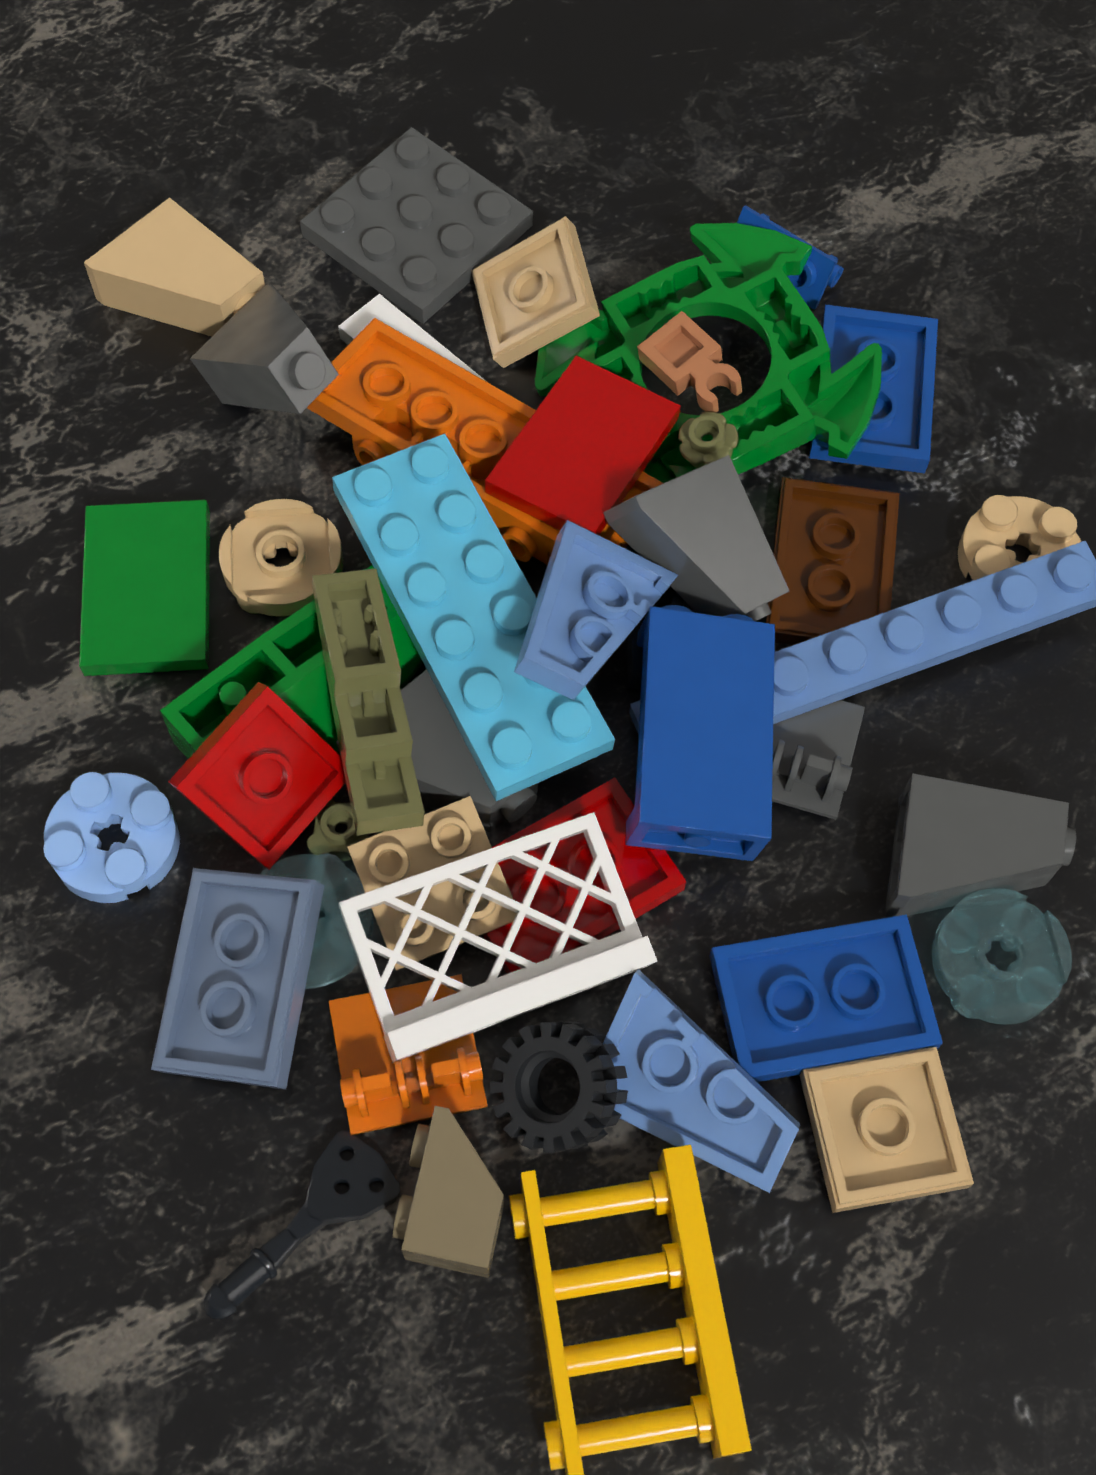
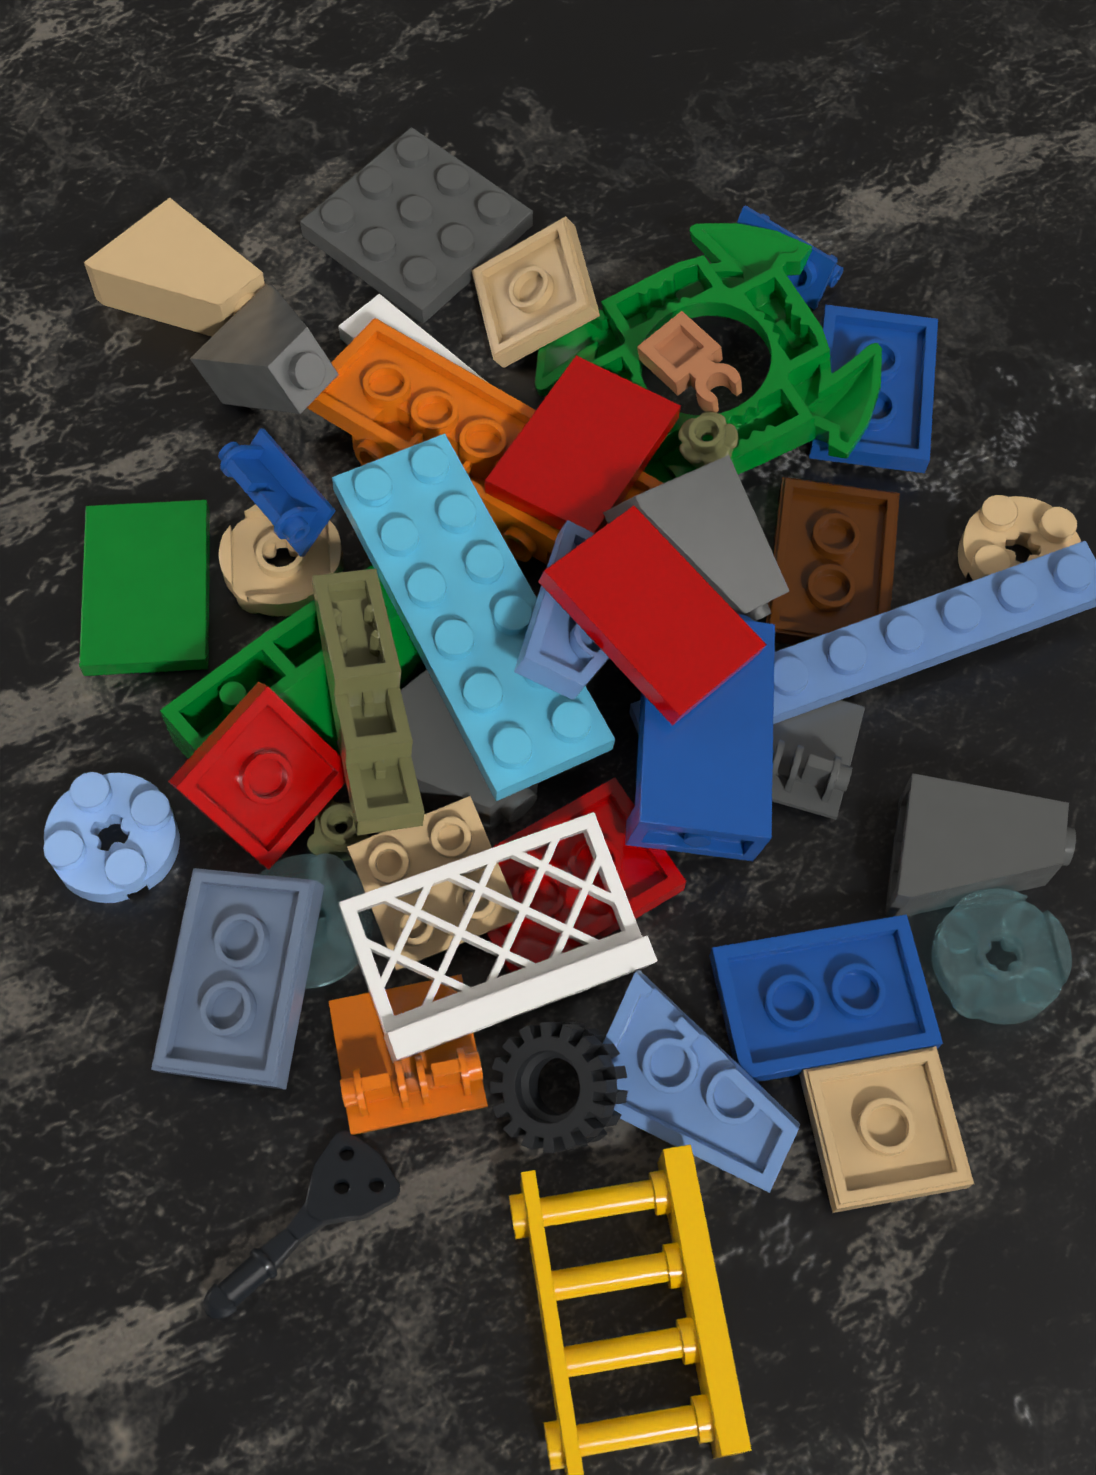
(278, 489): none -> blue hinge
(455, 1203): dark tan slope -> none
(652, 614): none -> red tile

